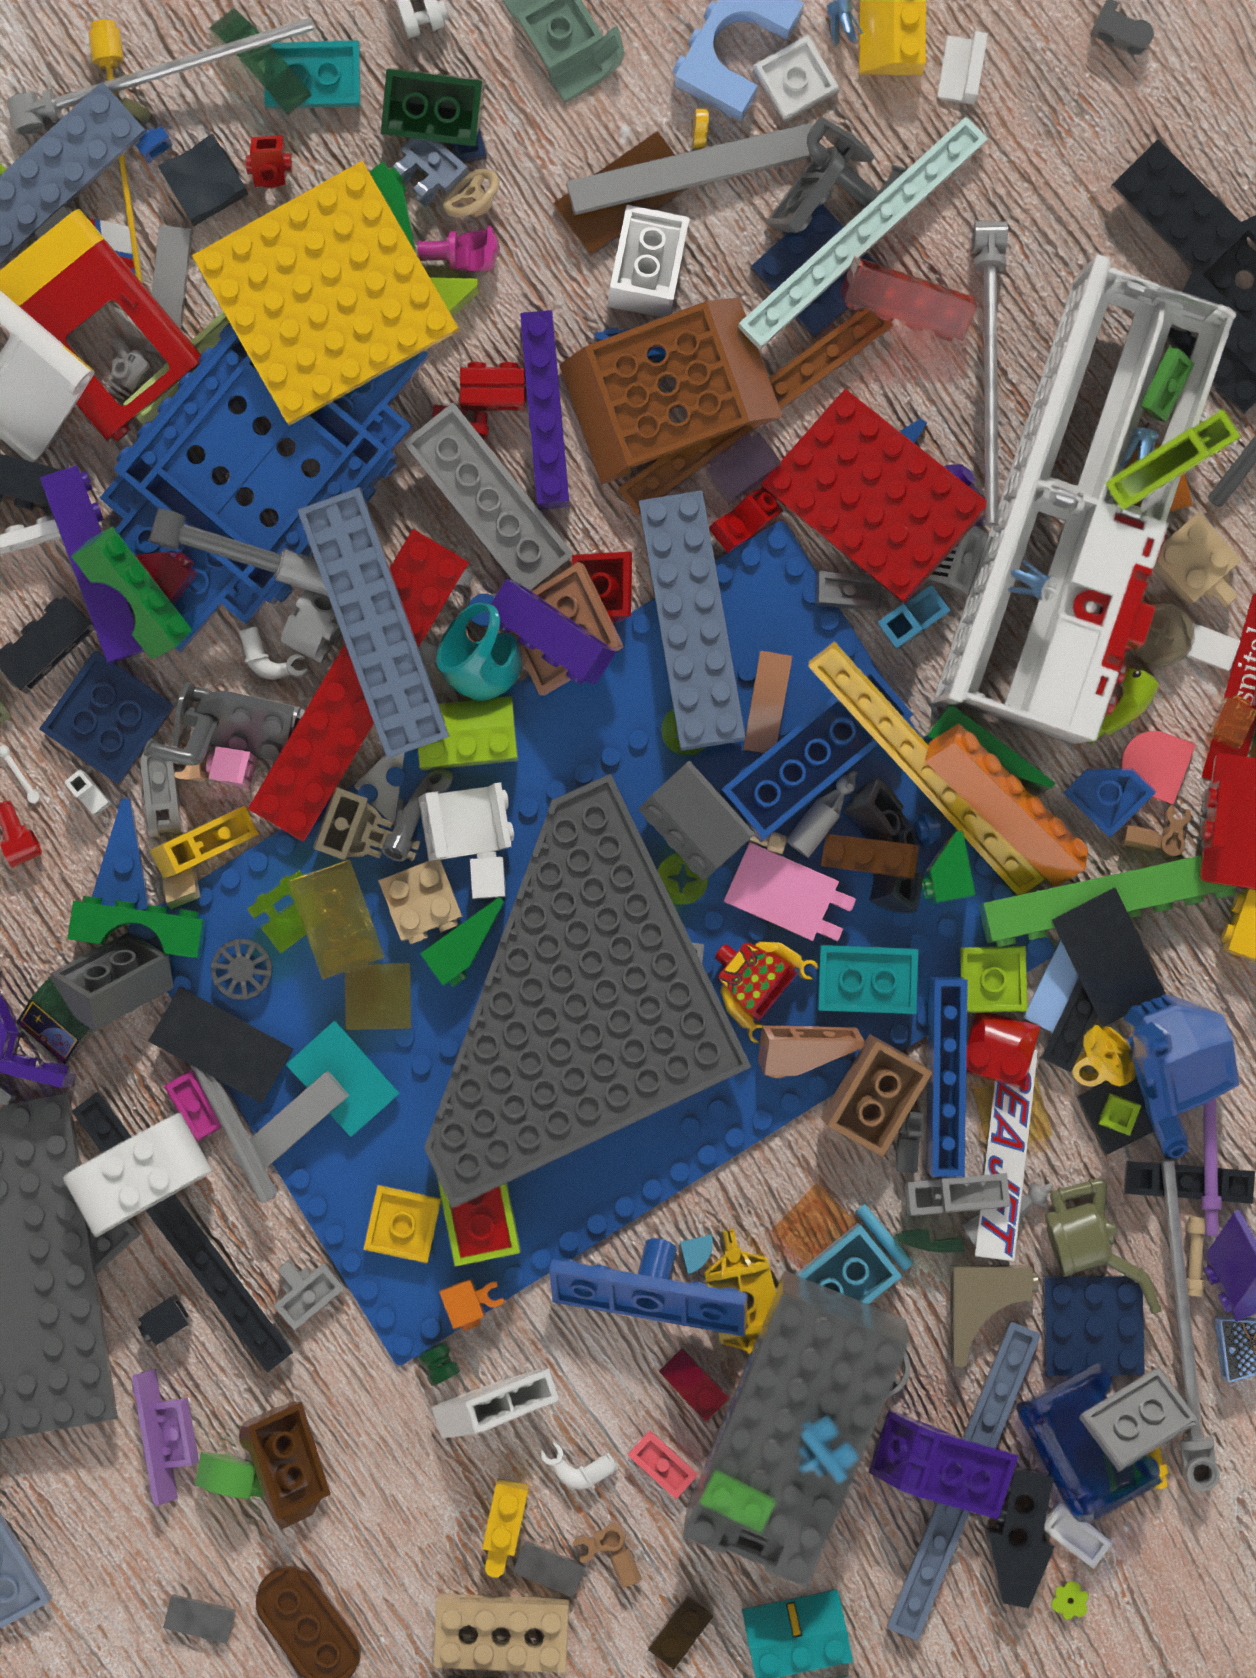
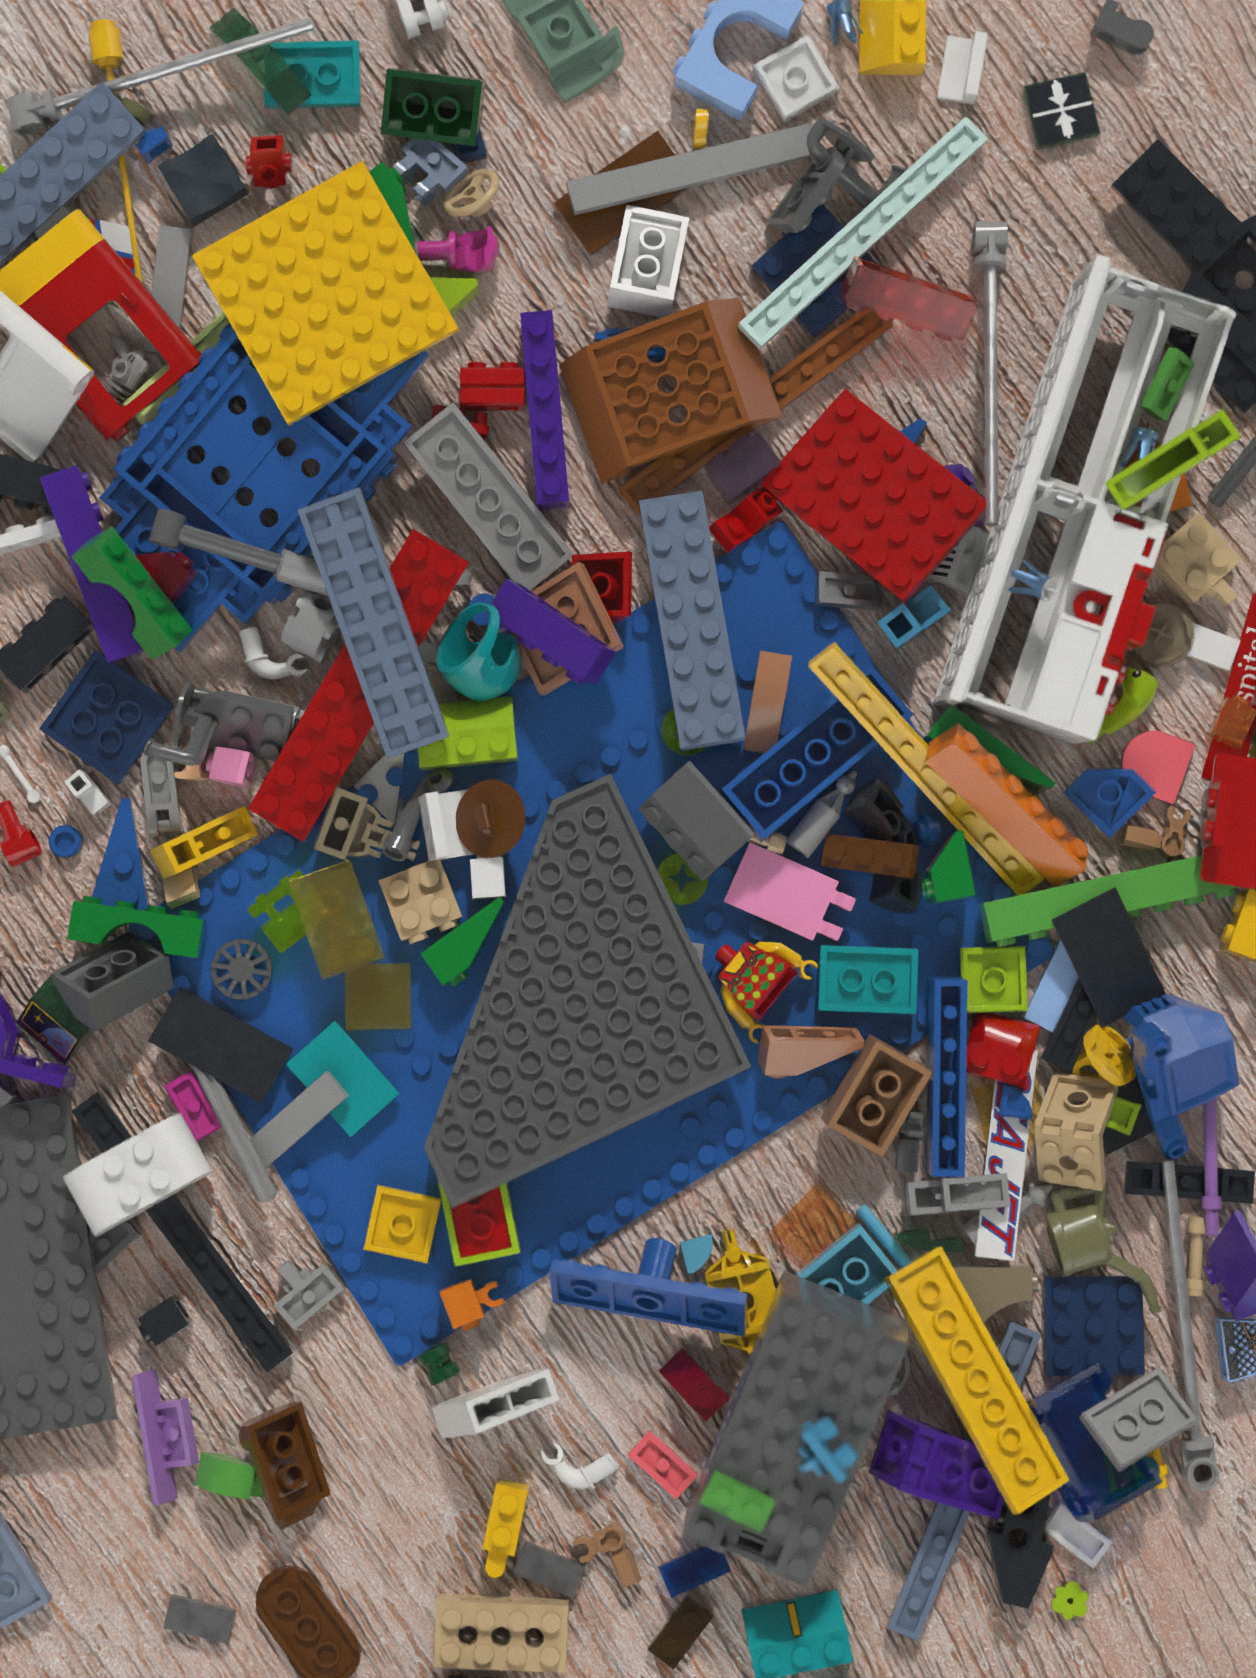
(65, 841): none -> blue tile
(490, 818): none -> reddish brown shield
(693, 1569): none -> clear blue plate
(977, 1380): none -> yellow plate
(1014, 1103): none -> blue tile
(1061, 111): none -> black tile
(1073, 1130): none -> tan bracket

